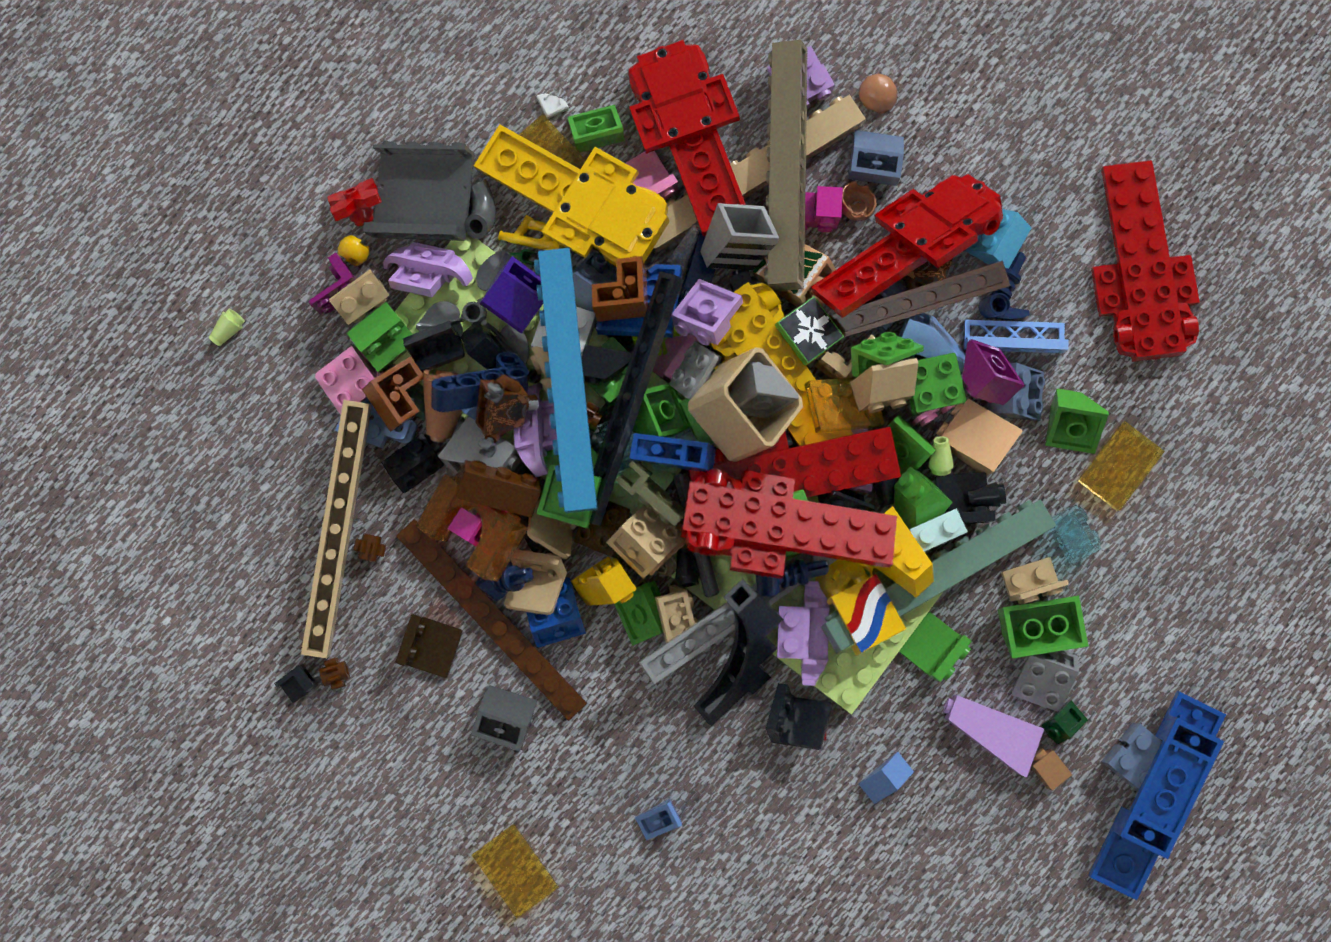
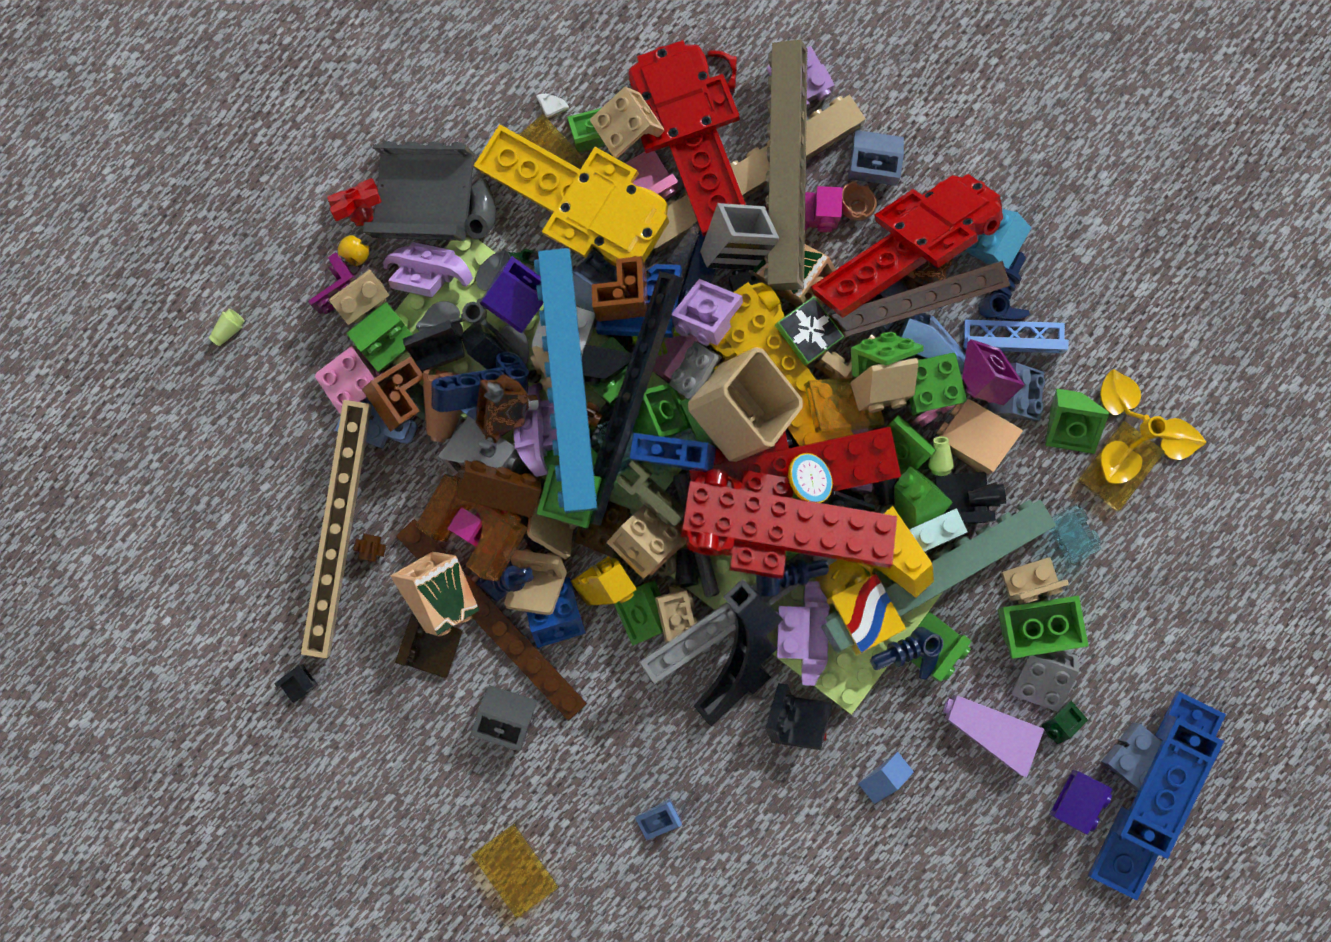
(334, 673): reddish brown gear -> none
(412, 463): black bracket -> none
(436, 592): none -> slope
(518, 237): yellow piece -> none
(625, 121): none -> tan bracket
(732, 60): none -> red cap
(761, 391): light grey slope -> none
(810, 478): none -> piece
(878, 93): nougat hair -> none
(920, 643): none -> dark blue piece
(1049, 768): medium nougat brick -> none
(1081, 802): none -> dark purple slope
(1117, 460): none -> yellow plant
(1147, 287): red piece -> none

